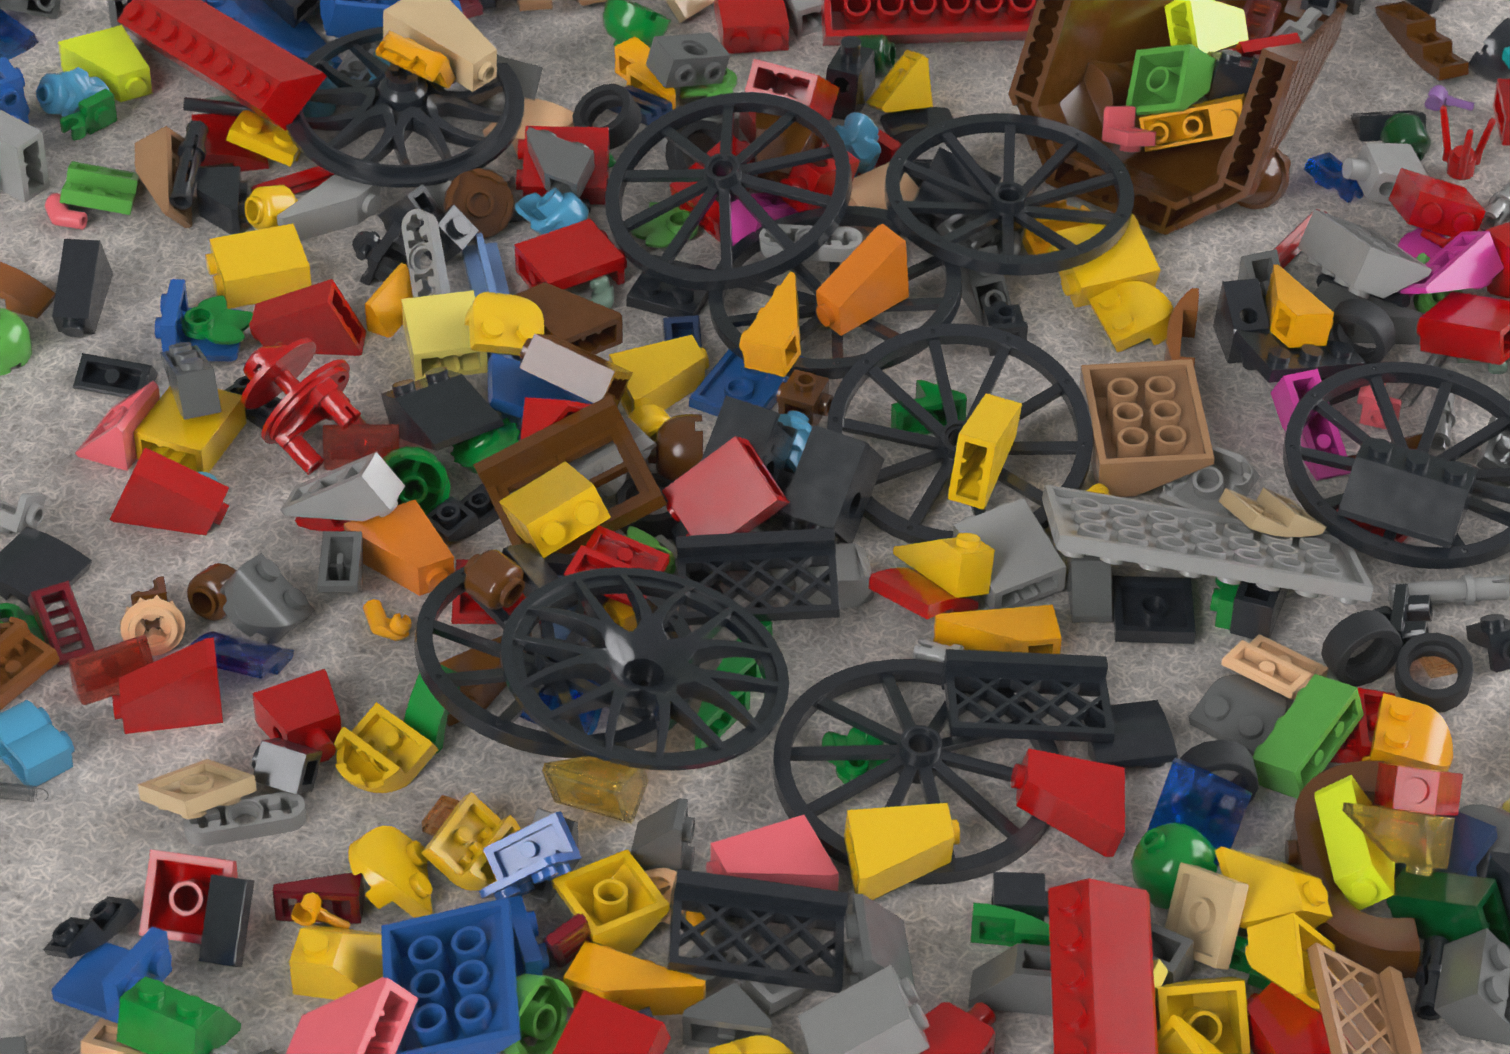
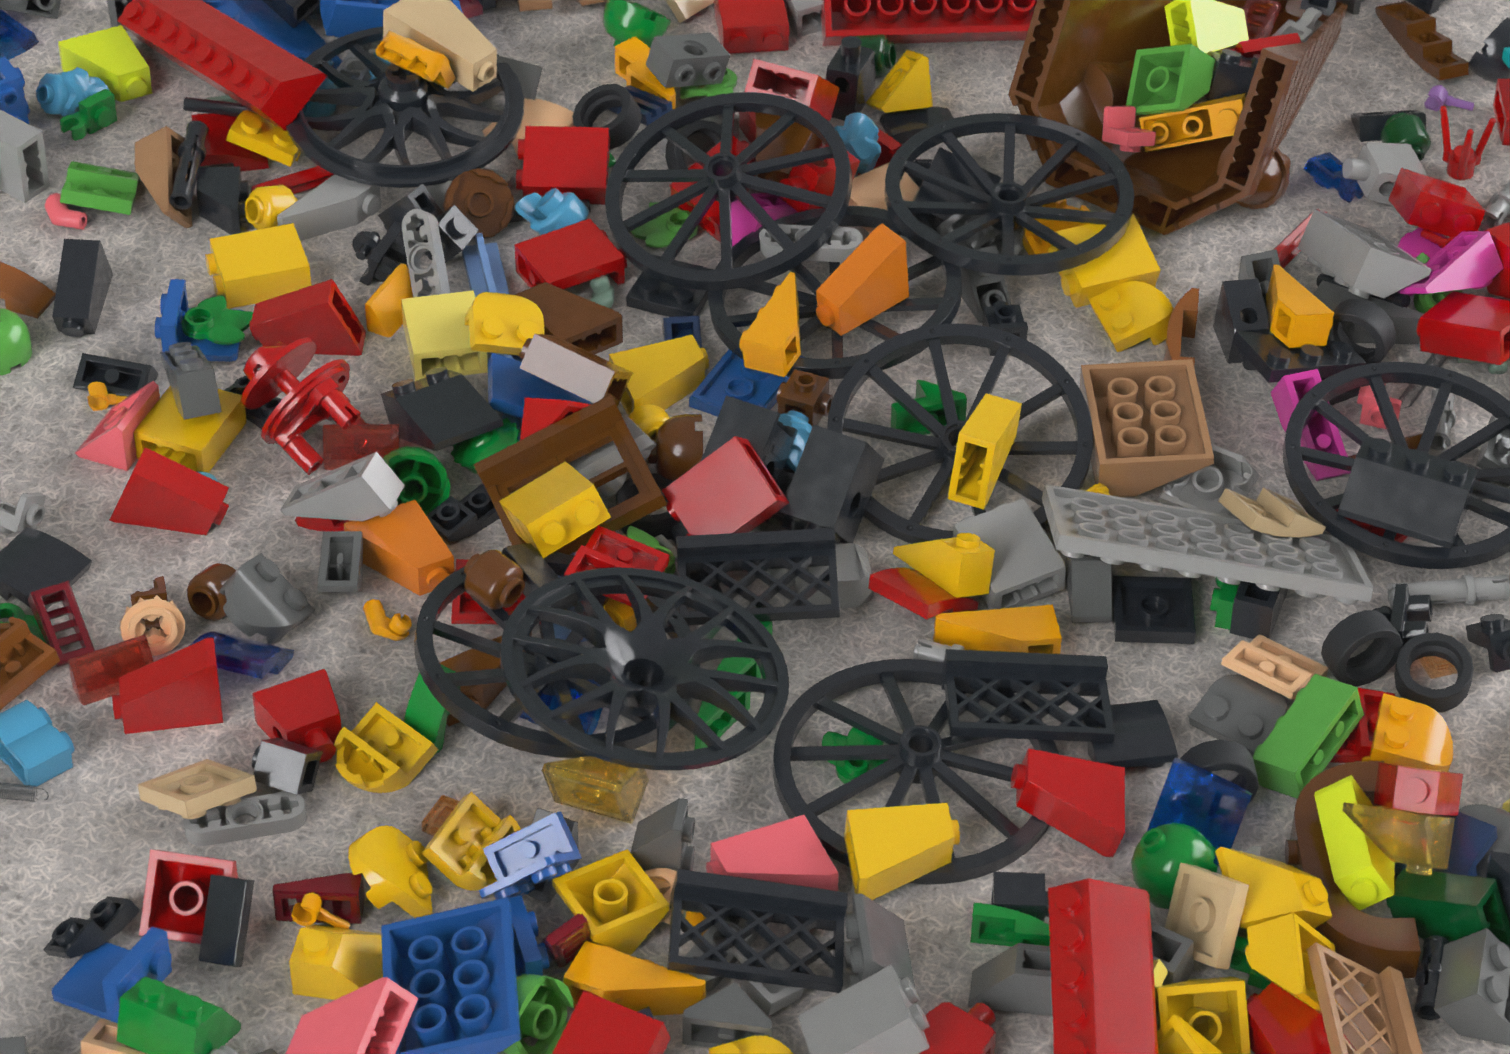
(99, 397): none -> light orange hand
(560, 162): dark grey slope -> none

